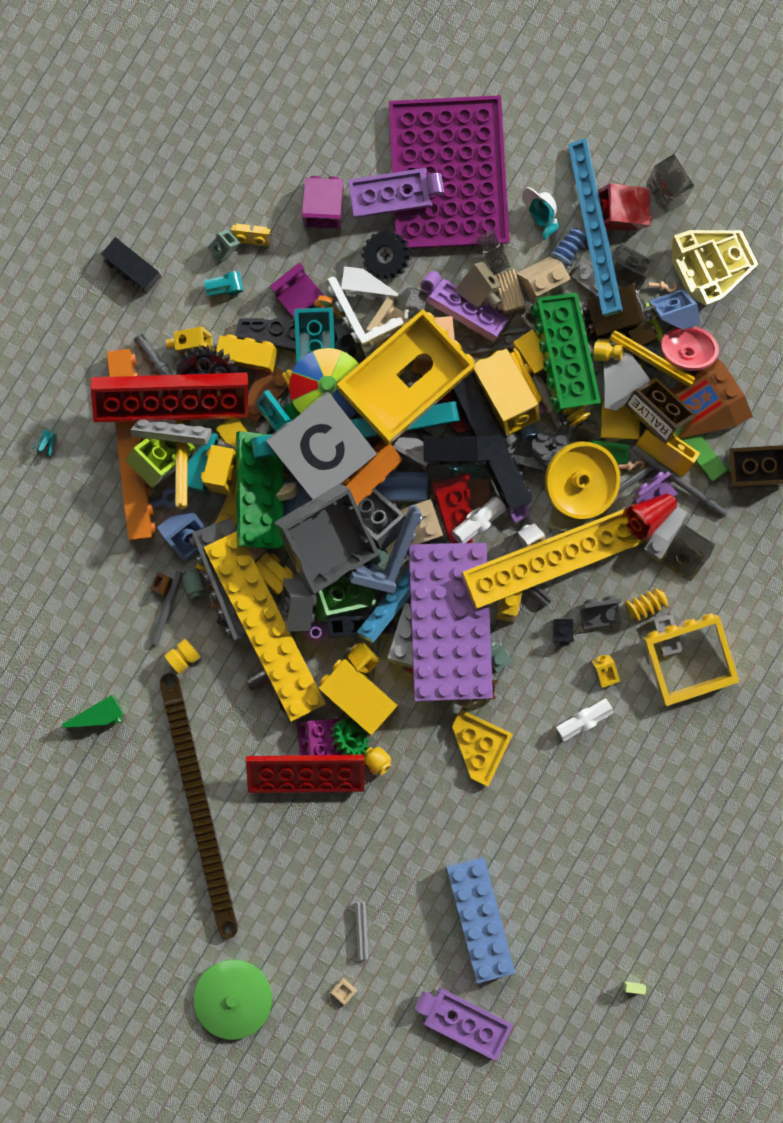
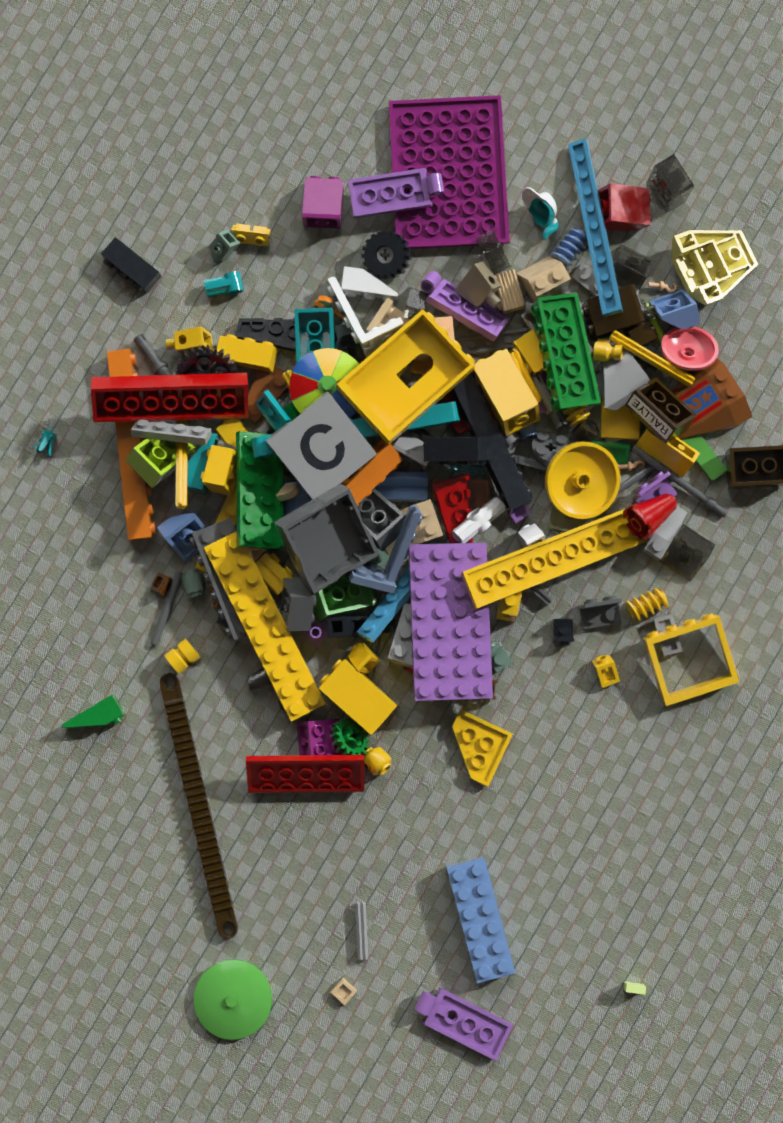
(164, 499): medium blue bar -> none
(295, 289): magenta bracket -> none
(584, 720): white piece -> none

